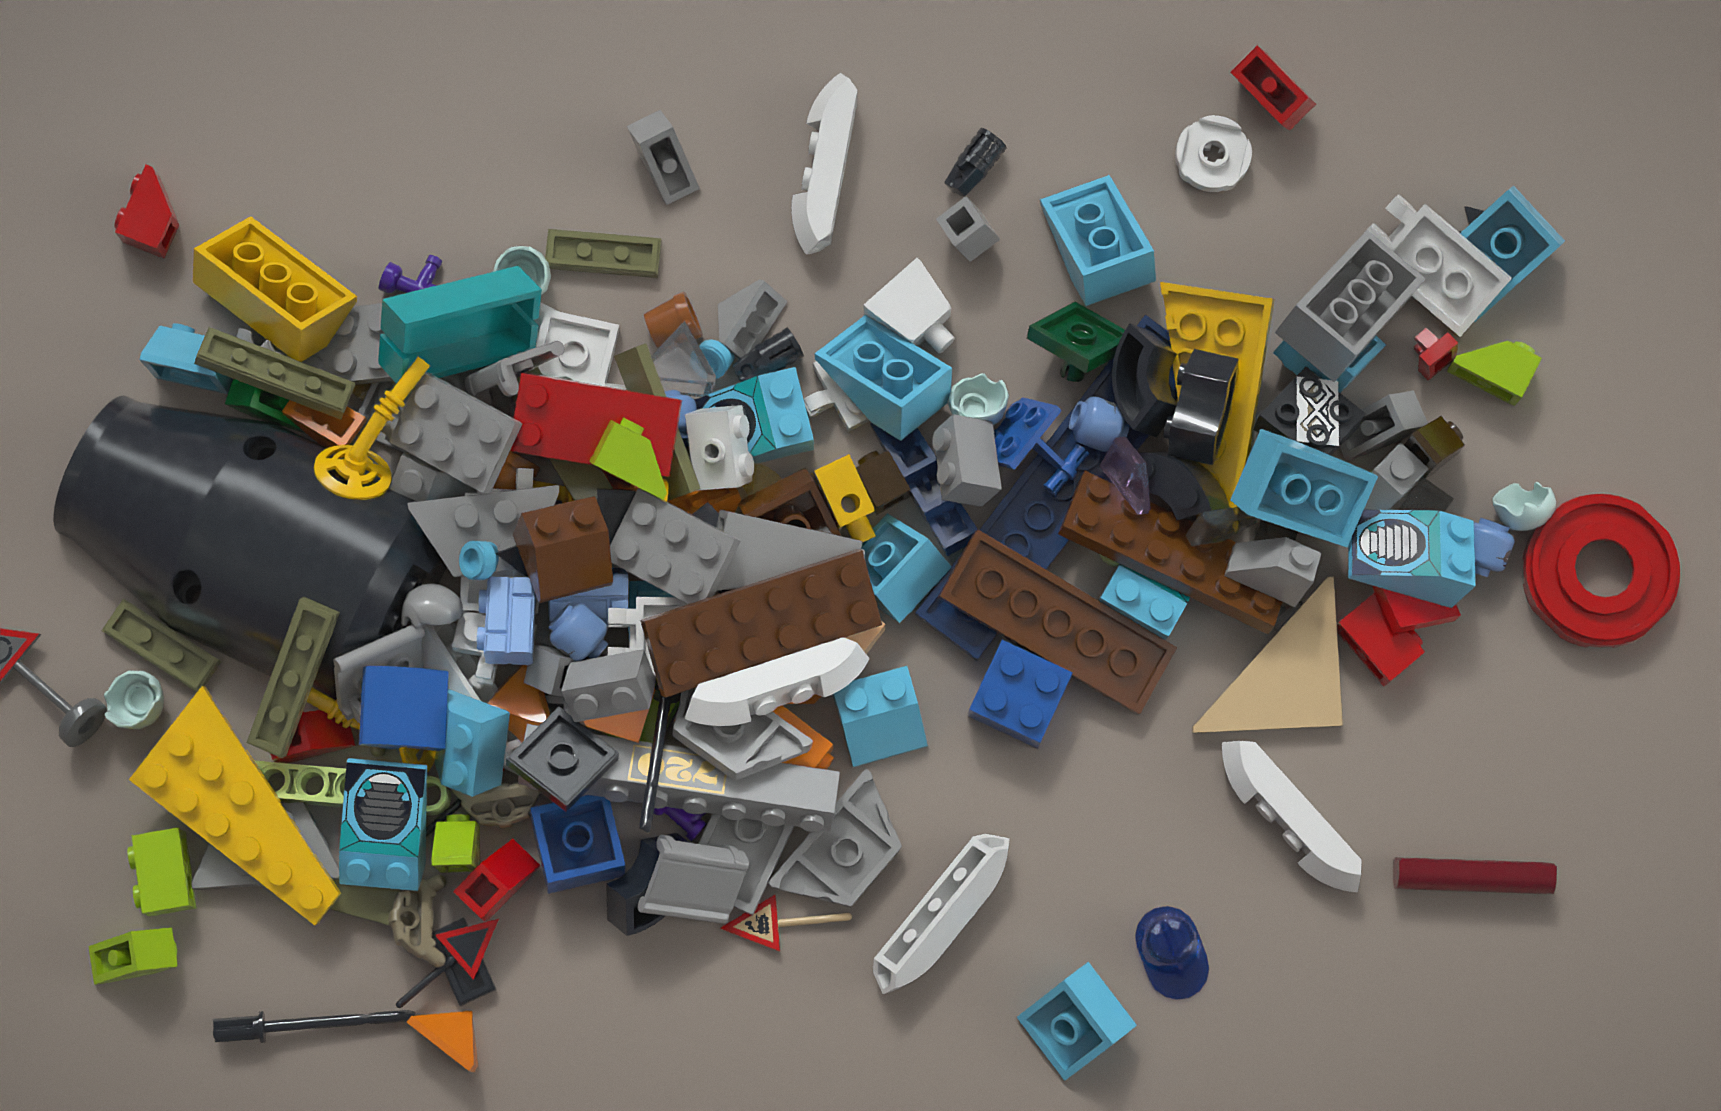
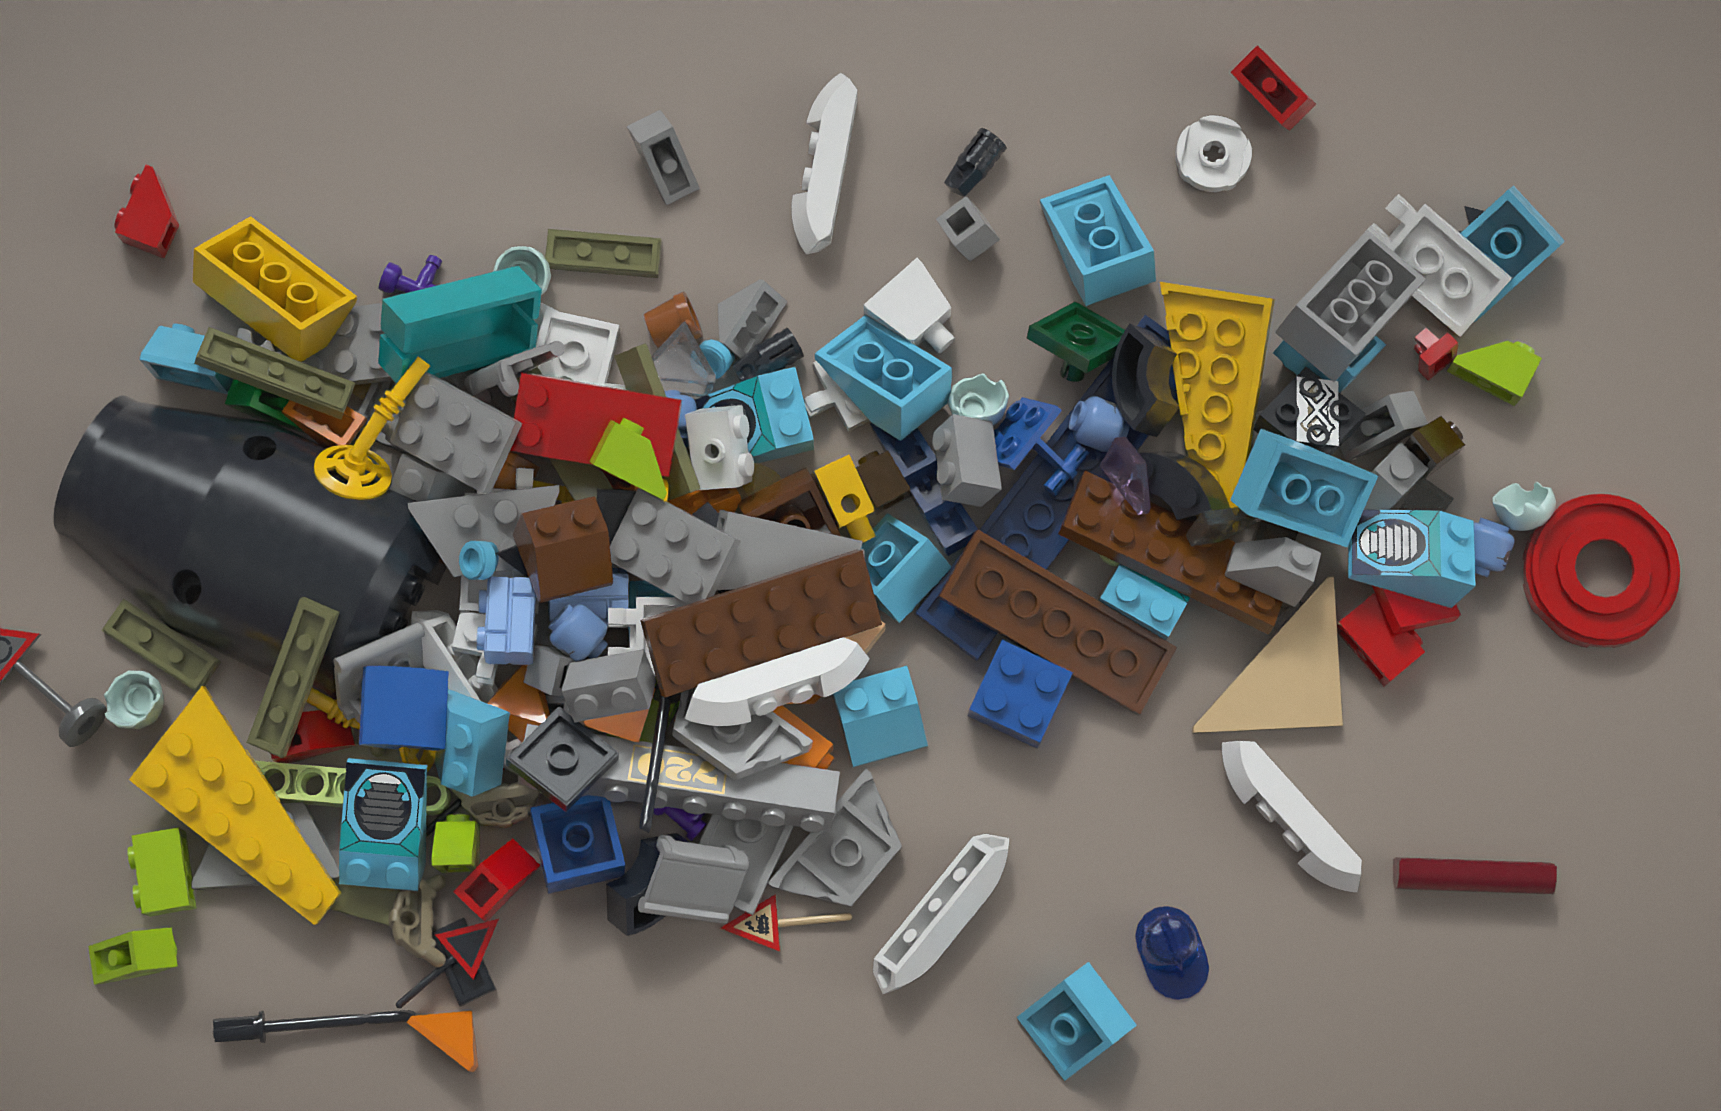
(431, 606): light grey hair -> none
(1202, 406): black brick -> none

